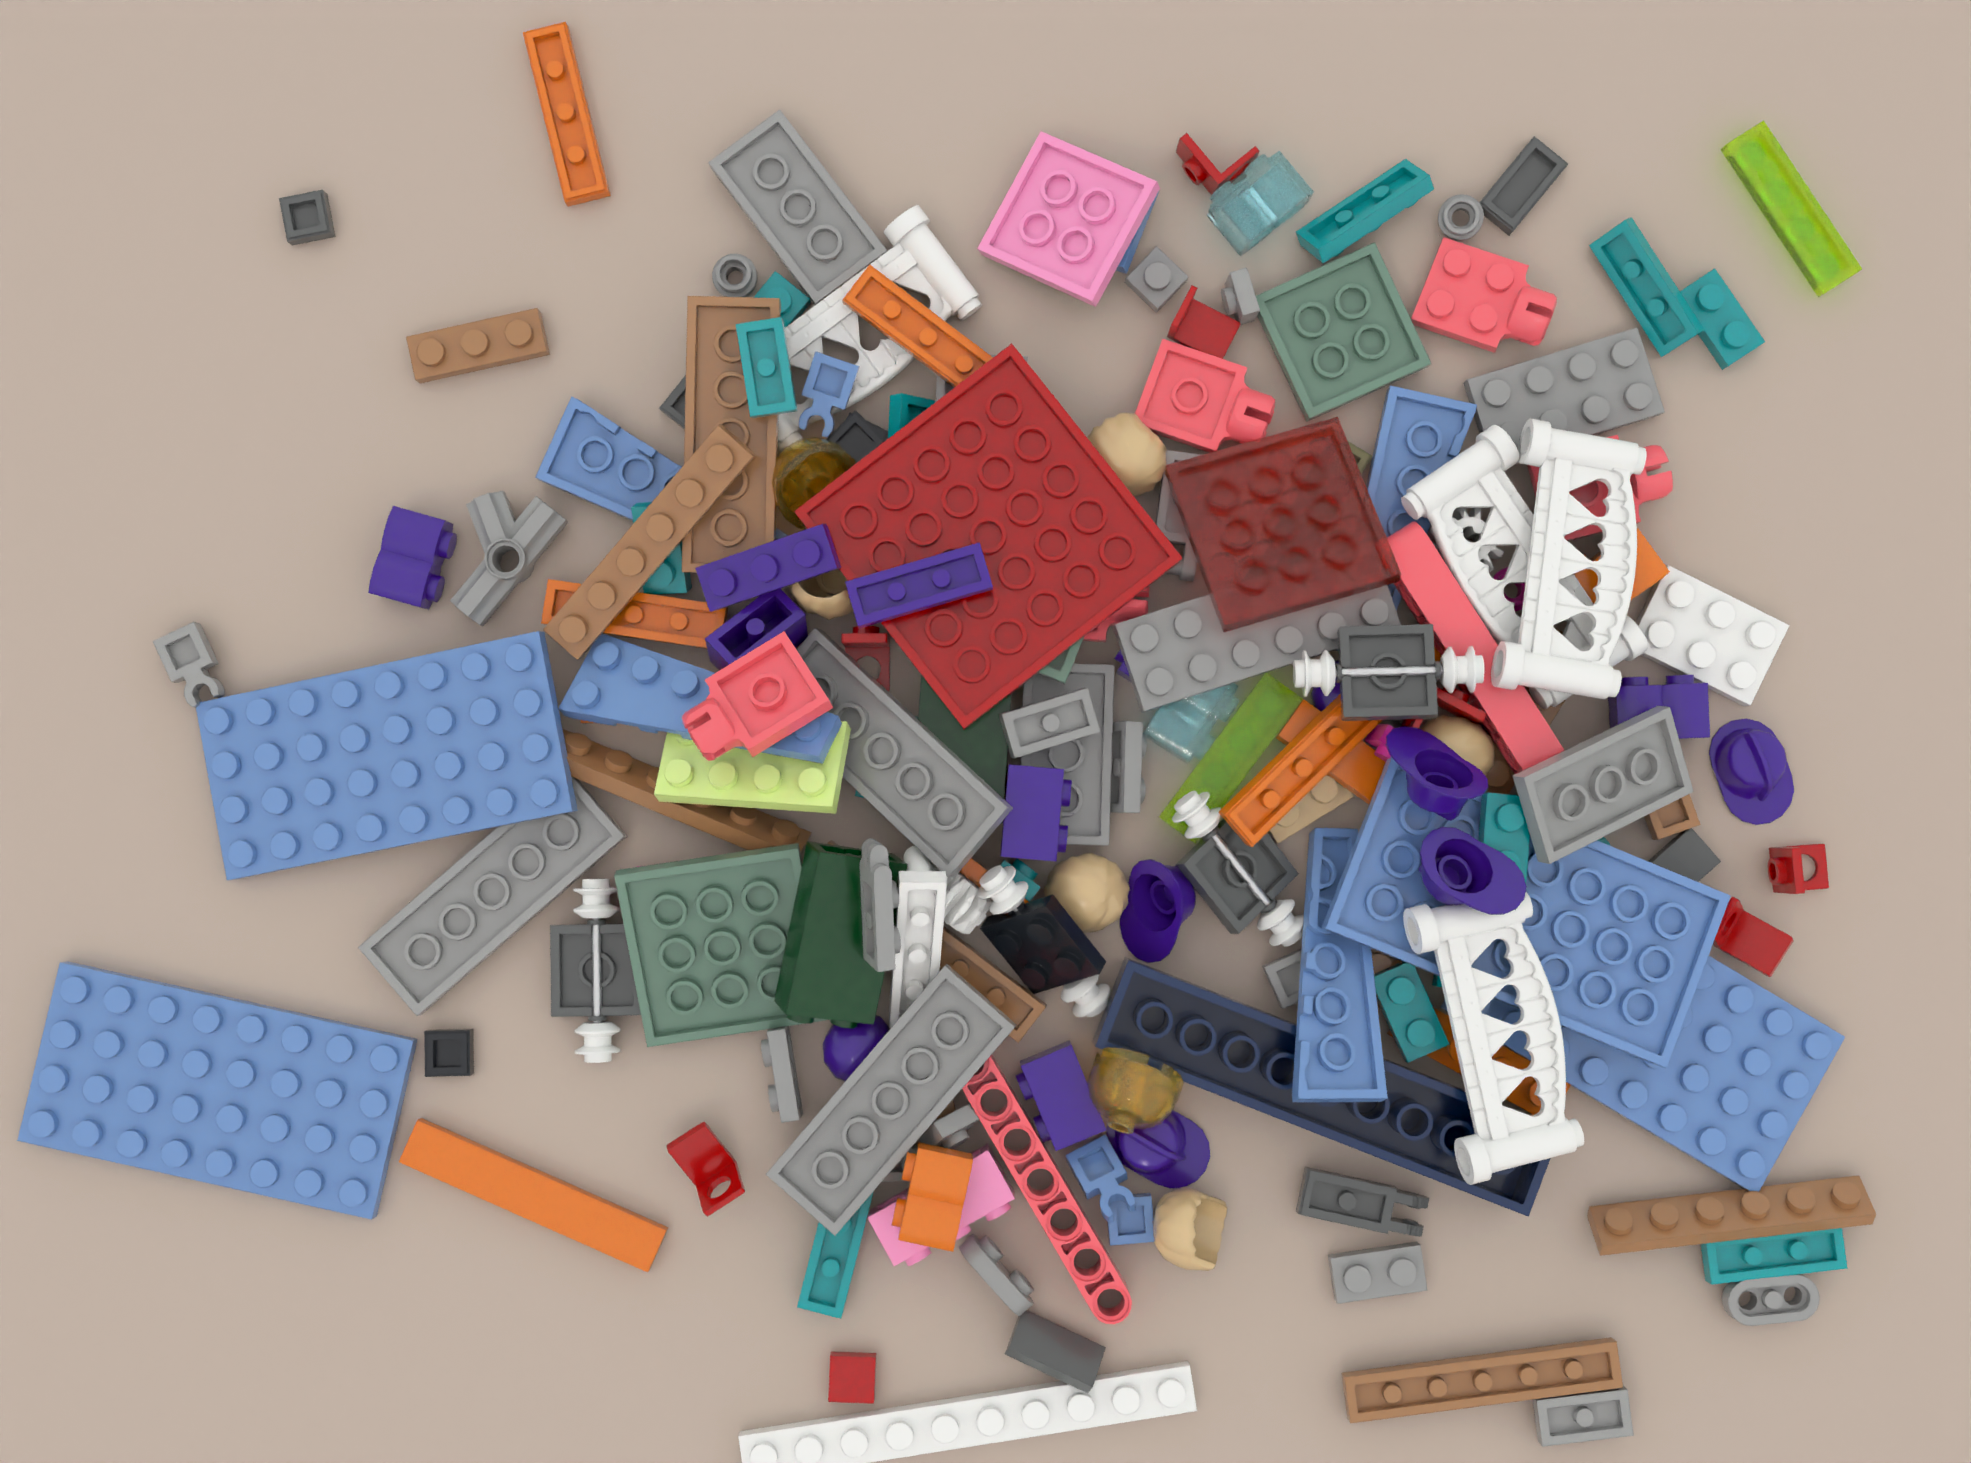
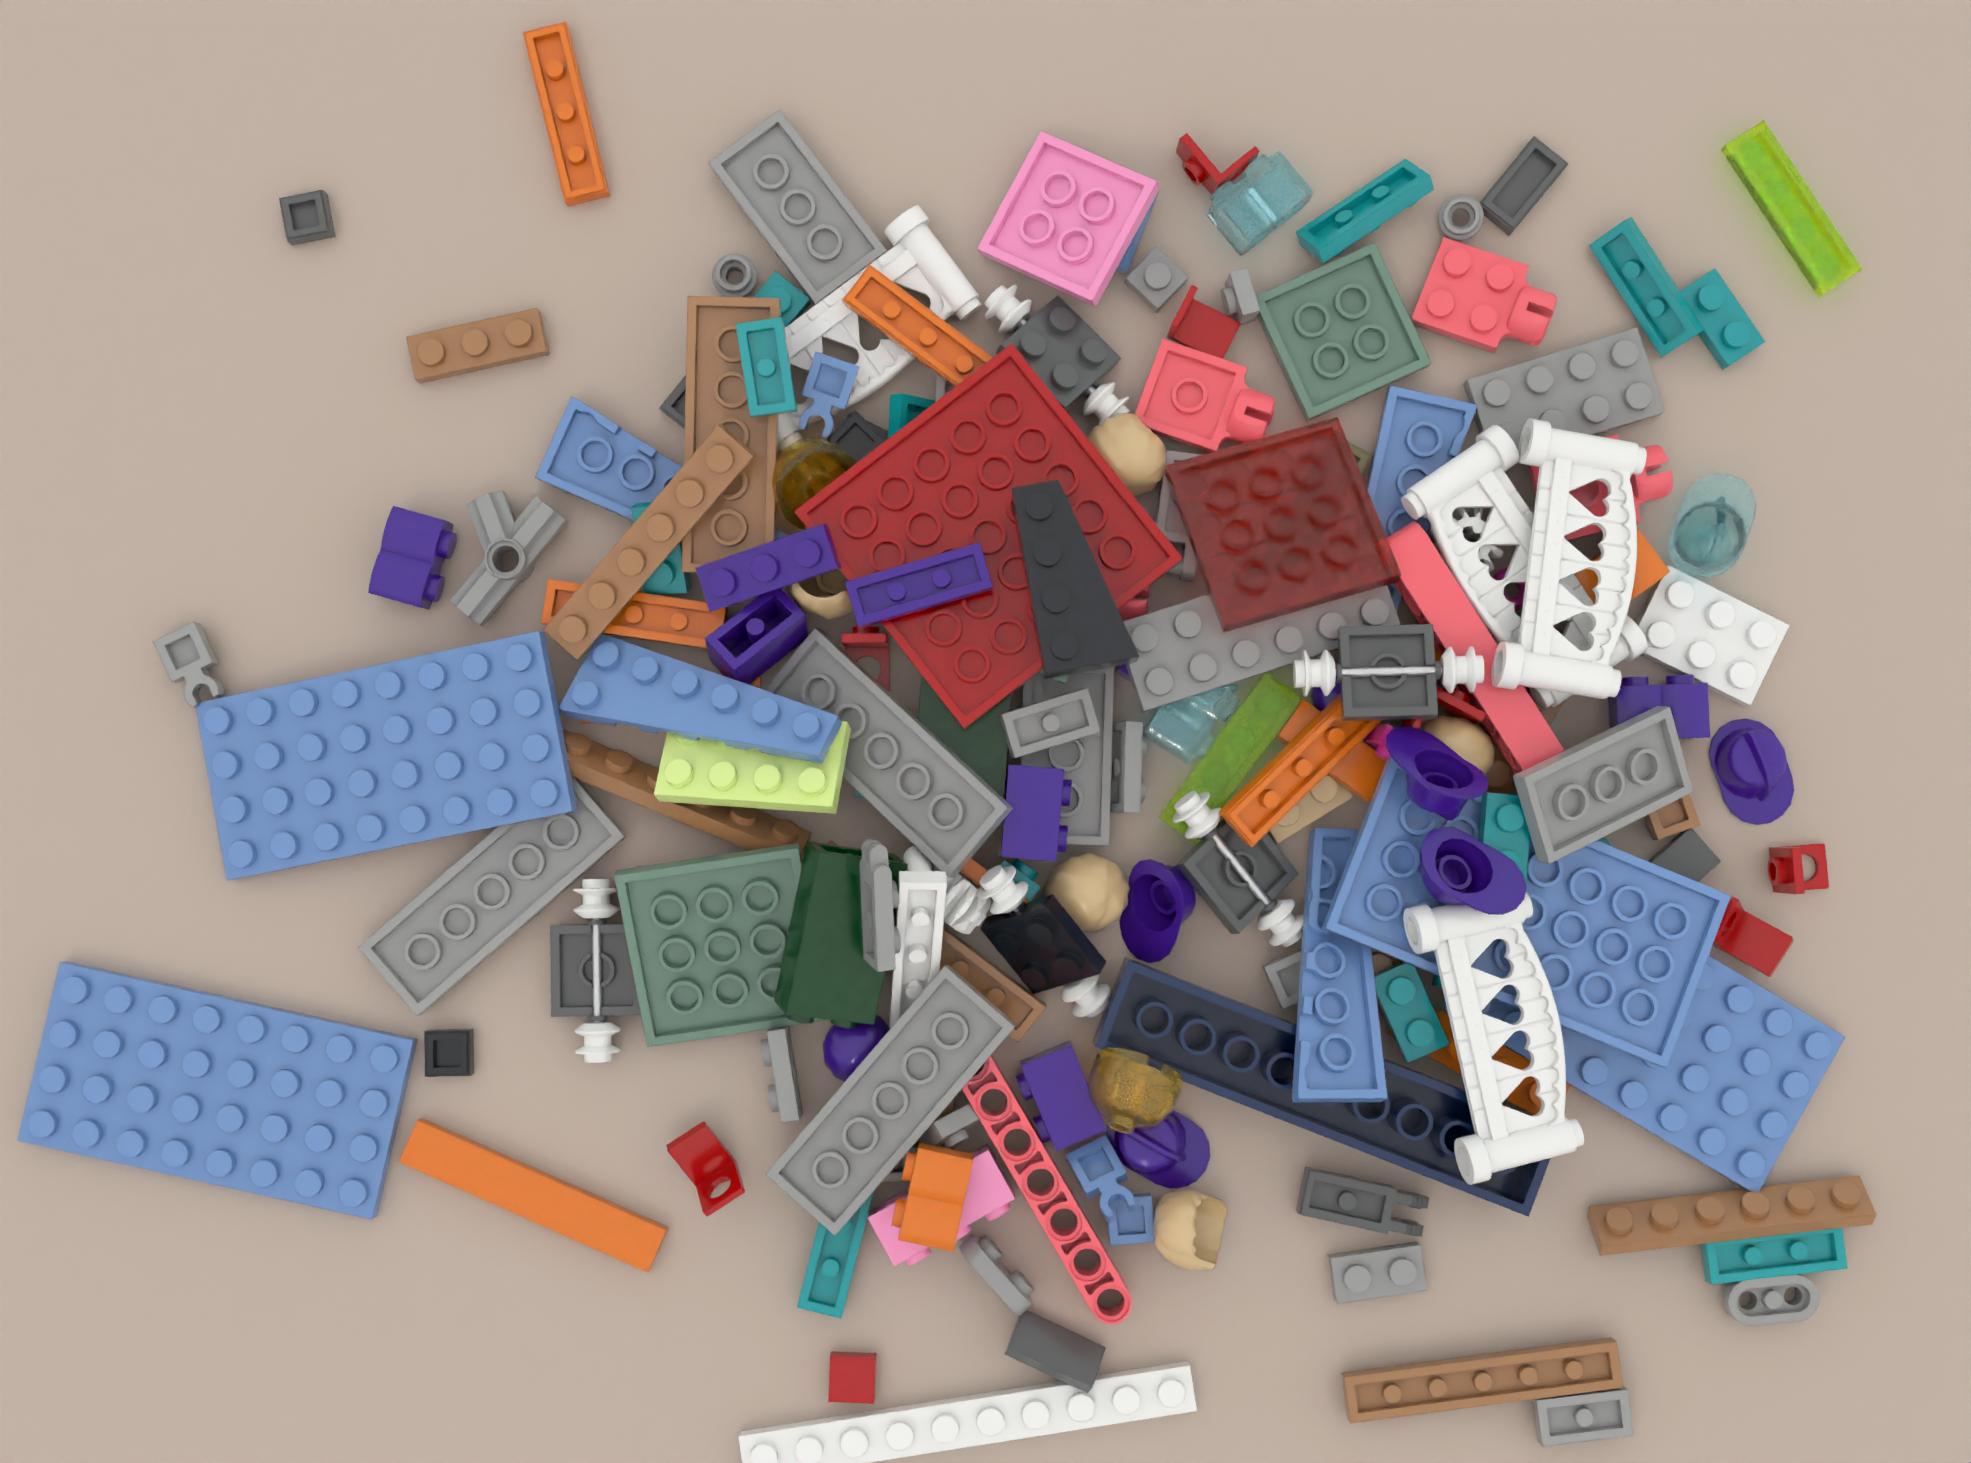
(756, 701): coral plate -> none
(1060, 351): none -> dark grey plate
(1068, 596): none -> black wedge
(1712, 525): none -> clear light blue piece

